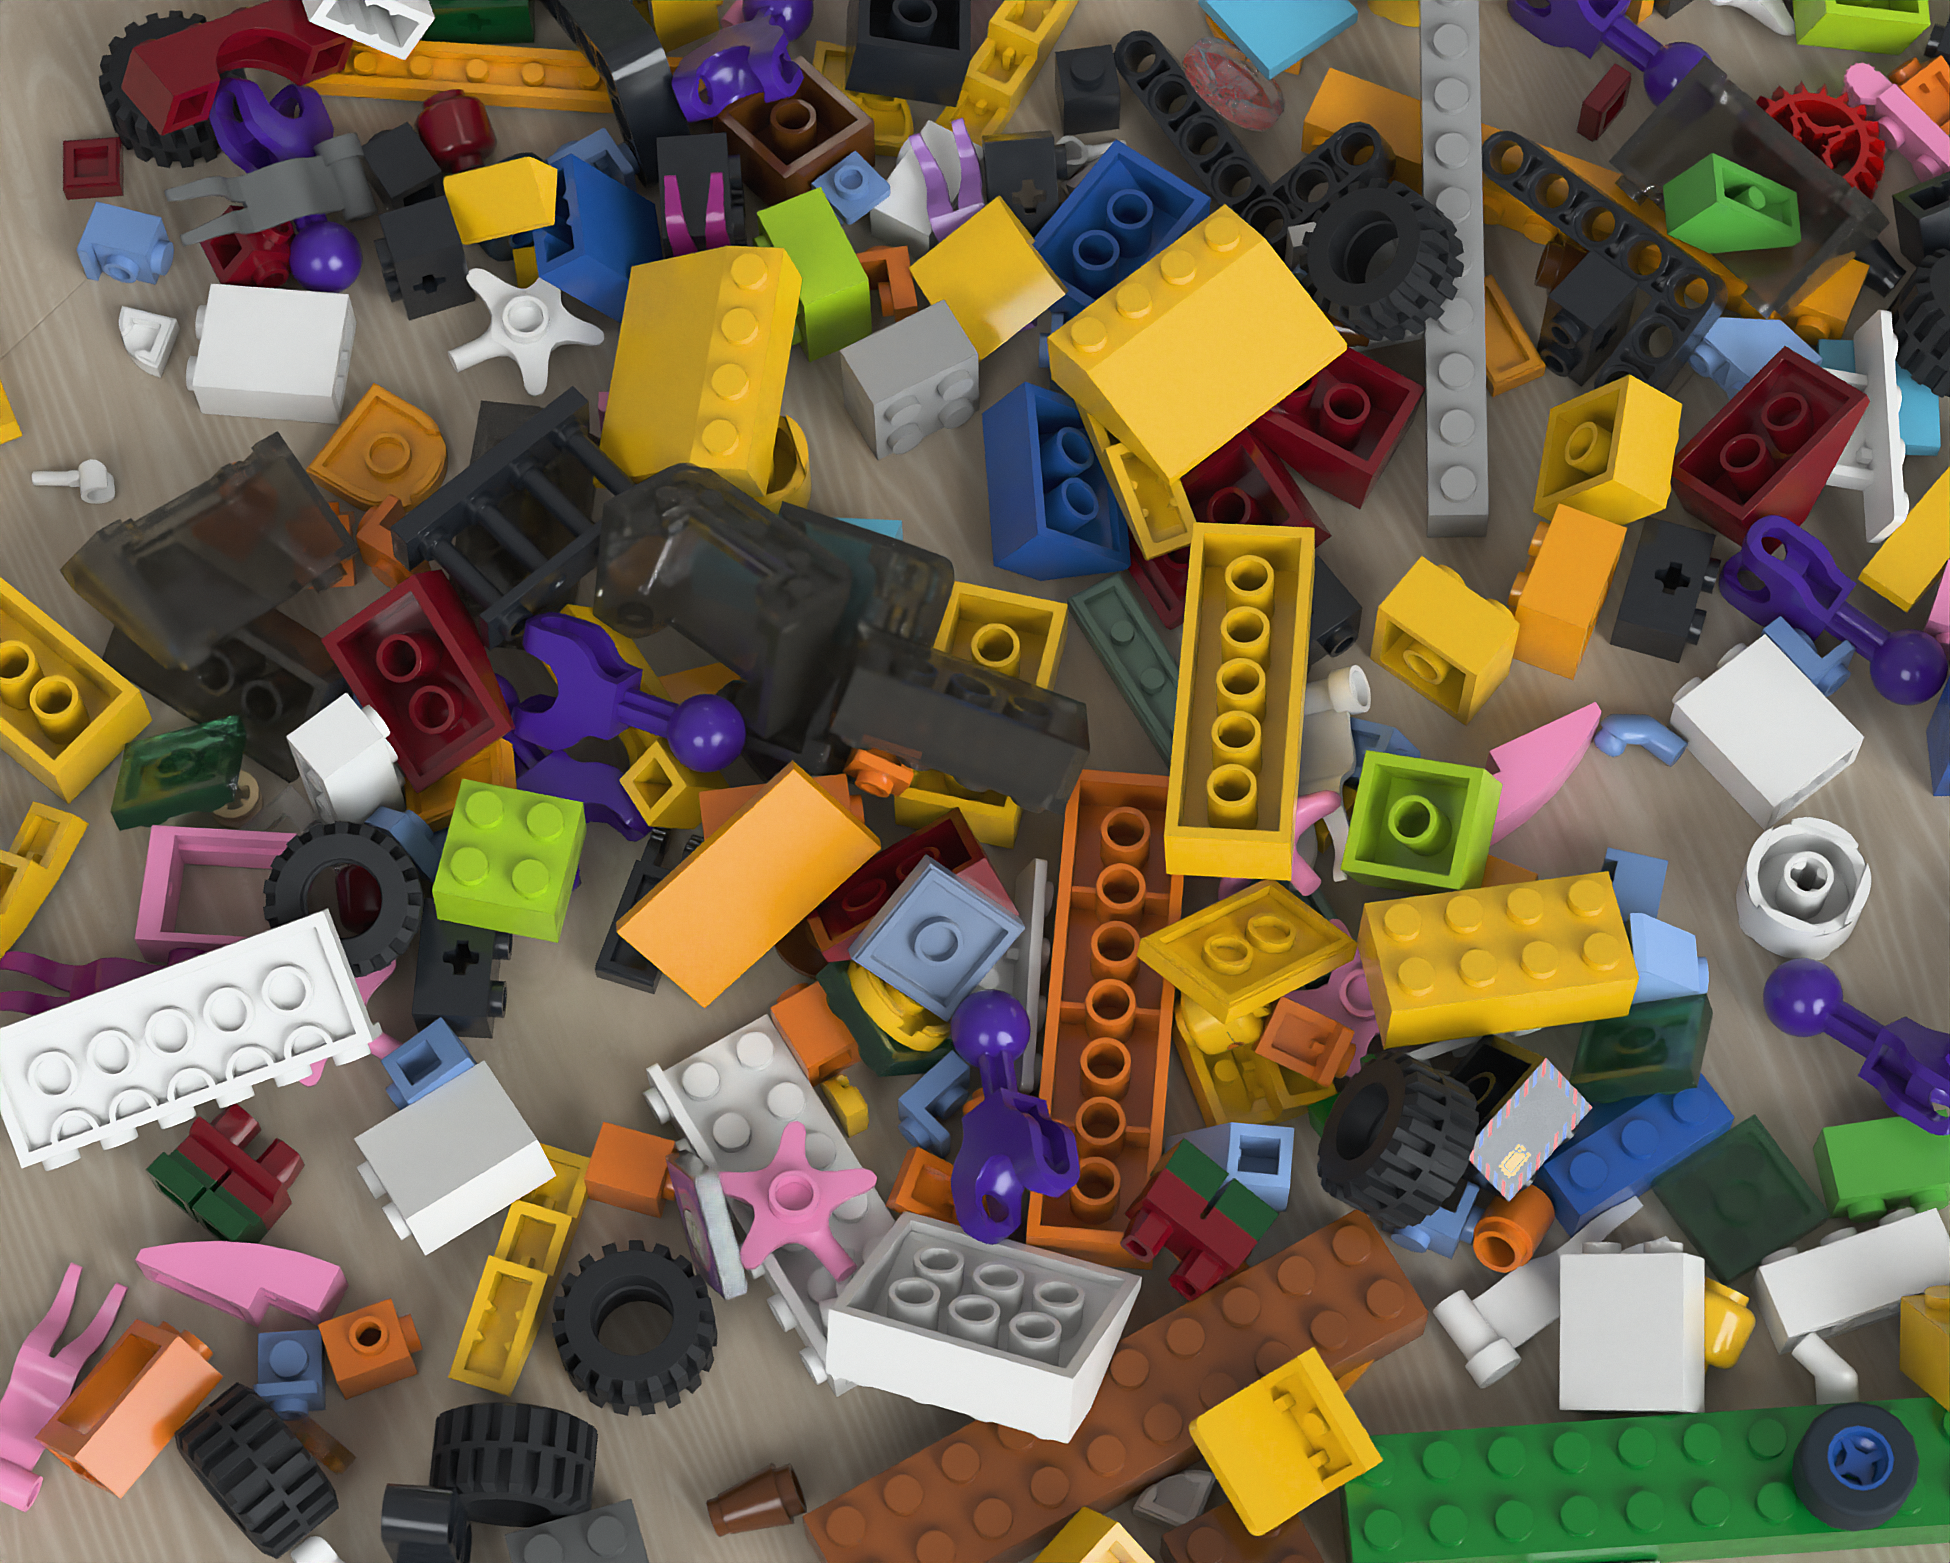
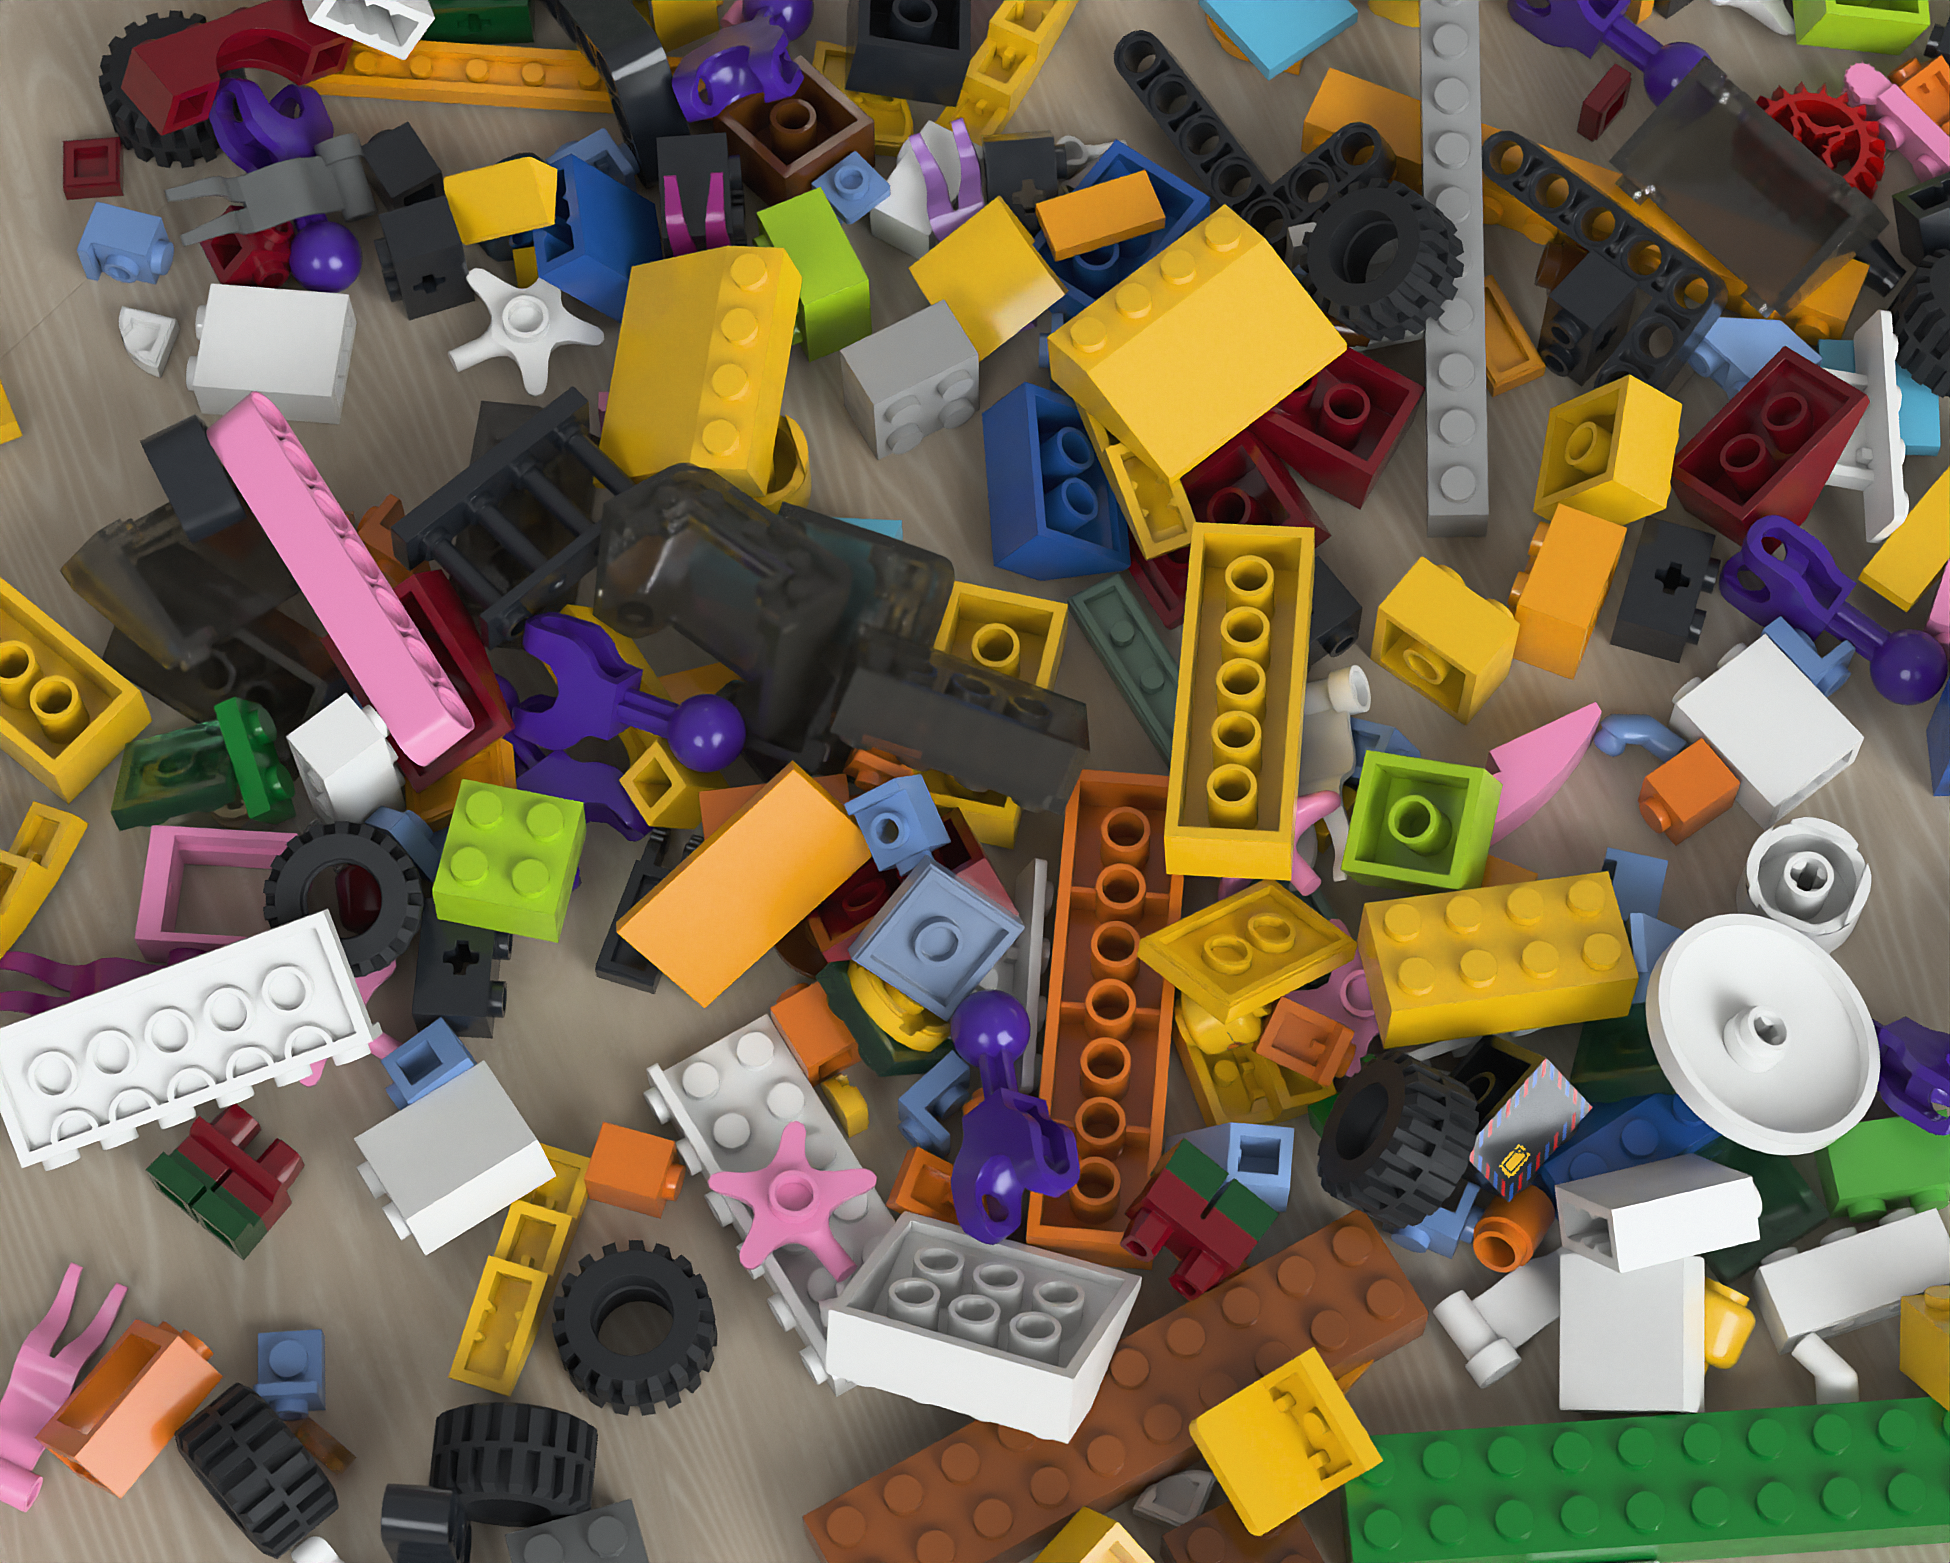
(92, 477): white hand -> none
(193, 478): none -> black beam
(247, 1278): bright pink slope -> none
(260, 775): none -> green plate
(340, 579): none -> bright pink beam
(370, 1347): orange brick -> none
(381, 452): light orange tile -> none
(456, 131): dark red head -> none
(707, 1224): clear smoke tile -> none
(758, 1502): reddish brown cone -> none
(890, 274): orange bracket -> none
(918, 822): none -> medium blue brick
(1087, 90): black brick -> none
(1100, 215): none -> light orange tile
(1231, 86): clear tile -> none
(1658, 1212): none -> white brick
(1687, 792): none -> orange brick
(1730, 208): bright green slope -> none
(1762, 1034): none -> white dish
(1873, 1449): black wheel -> none

